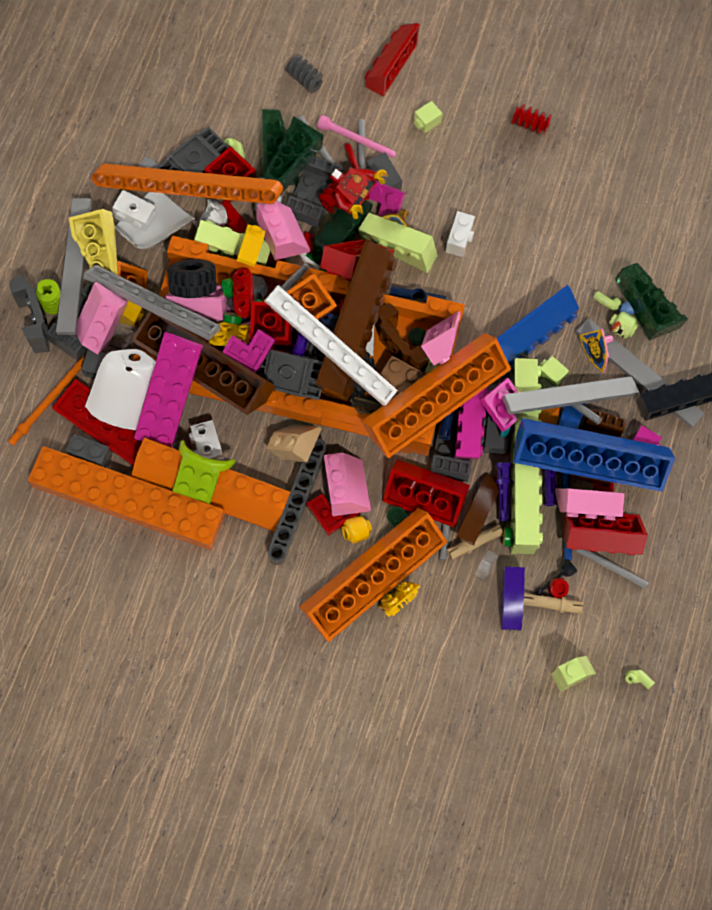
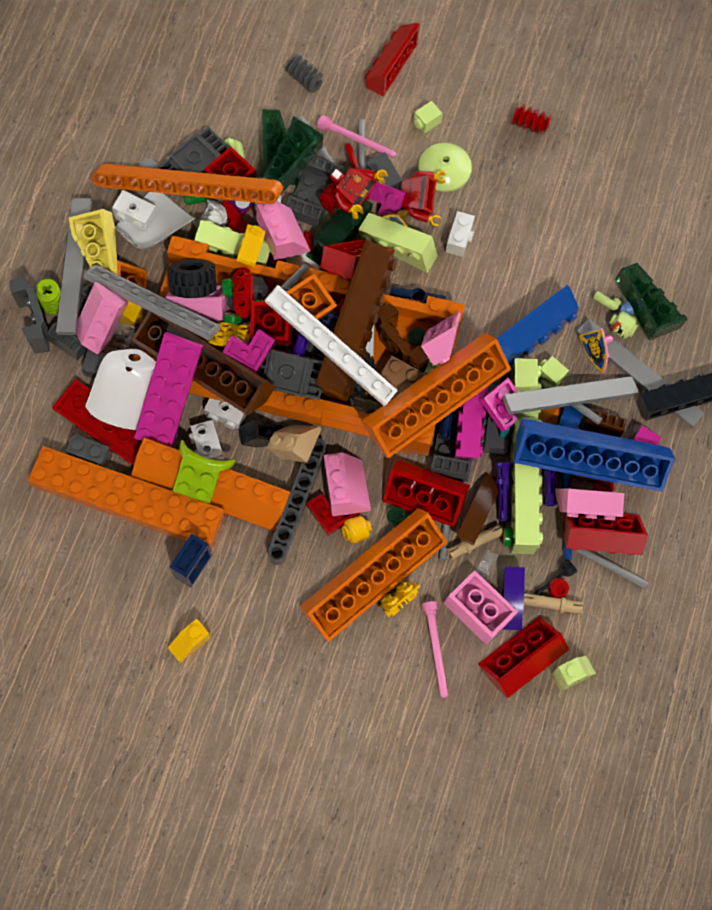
(23, 428): orange bar -> none
(189, 640): none -> yellow slope
(190, 200): none -> green arm
(192, 555): none -> dark blue window
(224, 413): none -> white brick
(242, 207): none -> tile
(257, 433): none -> black slope
(421, 194): none -> red torso
(430, 609): none -> bright pink piece
(457, 169): none -> yellowish green dish
(480, 607): none -> bright pink slope
(524, 656): none -> red slope
(638, 676): yellowish green arm -> none

